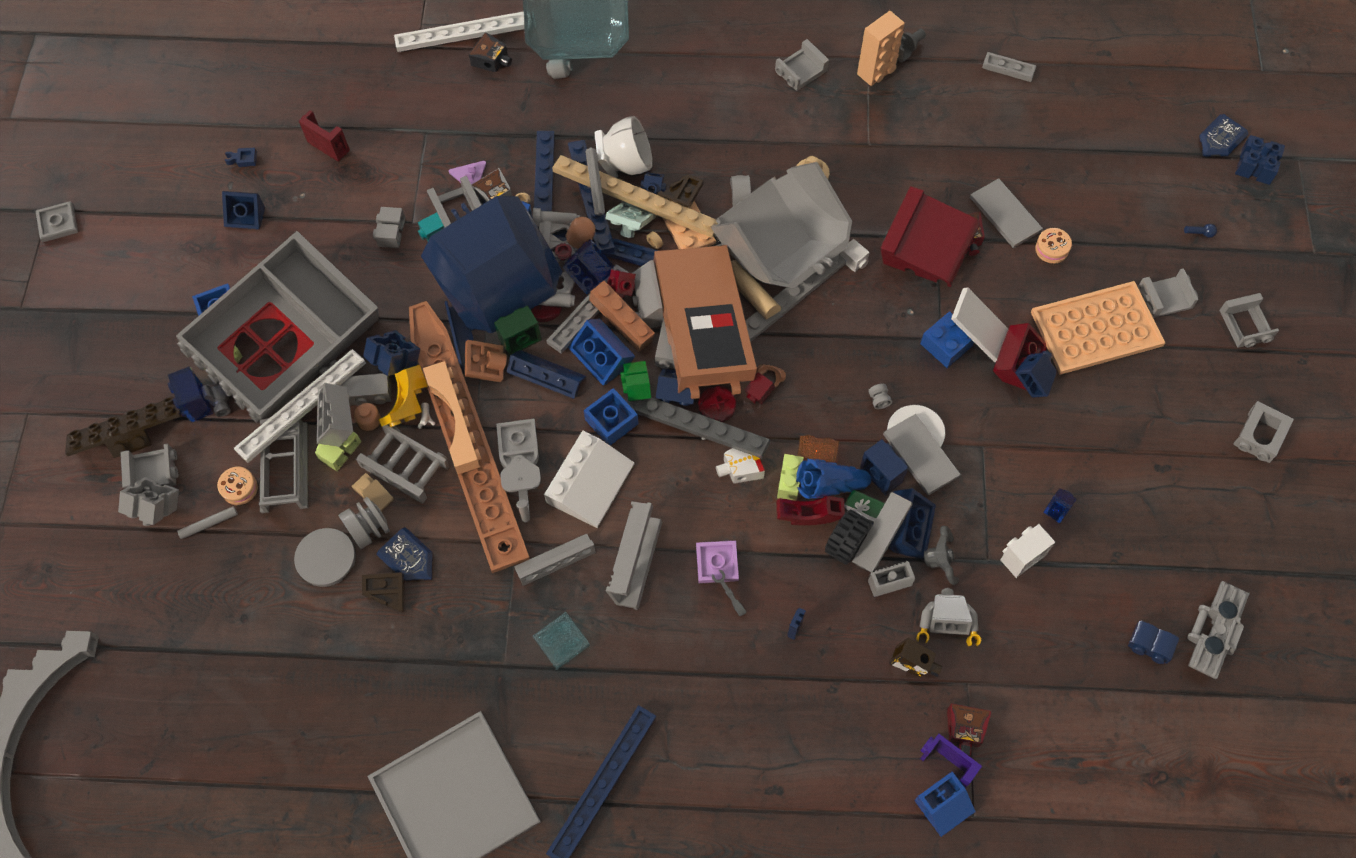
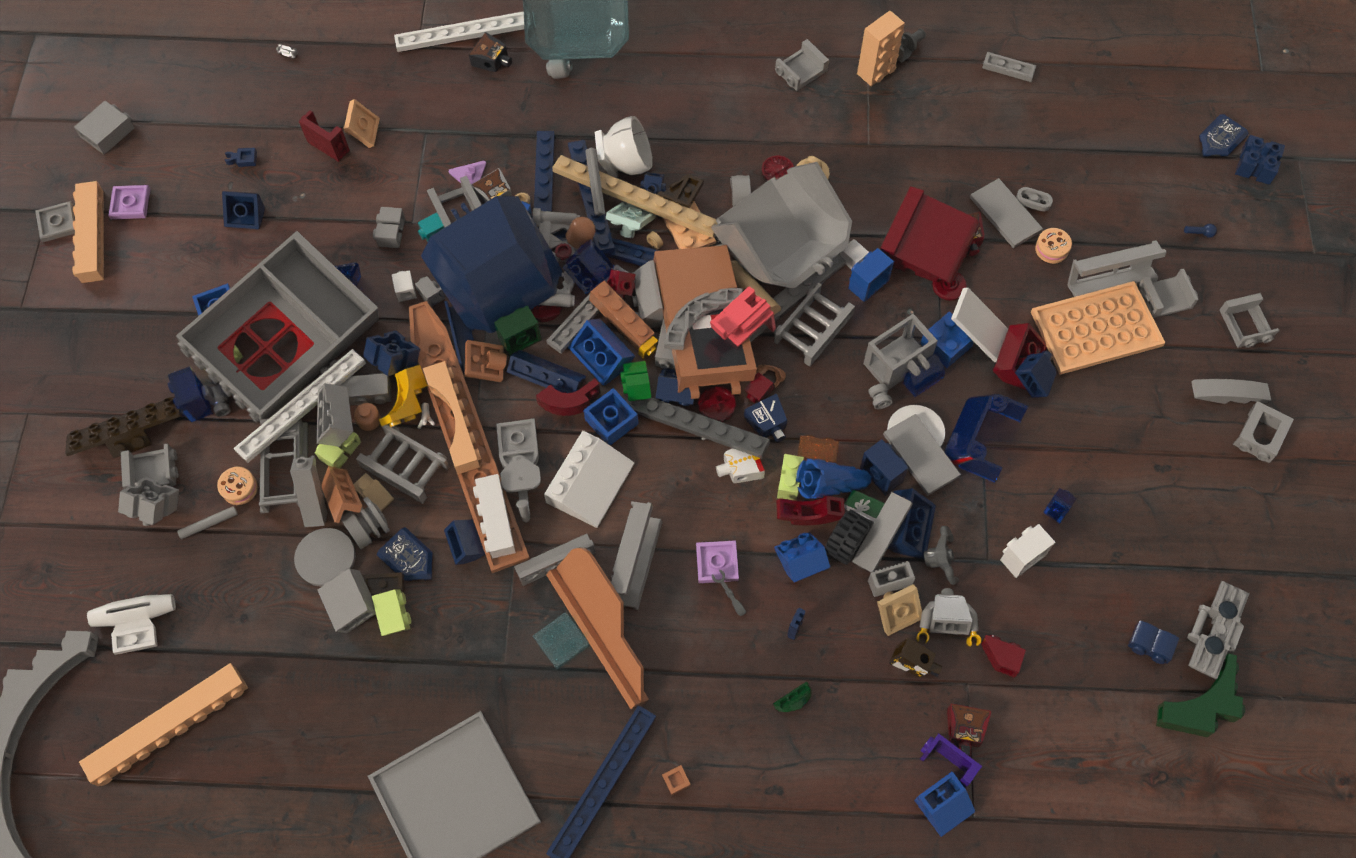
(88, 232): none -> light nougat brick
(104, 127): none -> light grey brick
(129, 202): none -> lavender plate
(132, 620): none -> white plate
(163, 725): none -> light nougat brick
(287, 51): none -> light grey piece
(309, 491): none -> light grey brick
(340, 492): none -> nougat panel
(347, 600): none -> light grey brick
(350, 271): none -> clear blue slope
(361, 123): none -> light nougat tile
(391, 612): none -> yellowish green brick
(404, 286): none -> white brick
(429, 291): none -> light grey brick
(464, 541): none -> dark blue brick
(495, 516): none -> white brick
(568, 403): none -> dark red arch
(601, 619): none -> nougat piece
(648, 347): none -> yellow plate
(676, 780): none -> nougat plate
(693, 311): none -> light grey tile
(743, 317): none -> coral piece
(767, 418): none -> dark blue torso
(776, 167): none -> dark red wheel
(795, 699): none -> dark green plate
(802, 556): none -> blue slope
(821, 339): none -> light grey fence
(870, 274): none -> blue piece
(900, 609): none -> tan tile
(901, 355): none -> light grey piece
(926, 378): none -> clear blue brick
(949, 293): none -> dark red wheel
(962, 446): none -> clear blue windscreen
(1003, 656): none -> dark red slope
(1034, 199): none -> light grey plate
(1140, 267): none -> light grey piece
(1199, 714): none -> dark green arch
(1230, 390): none -> light grey slope

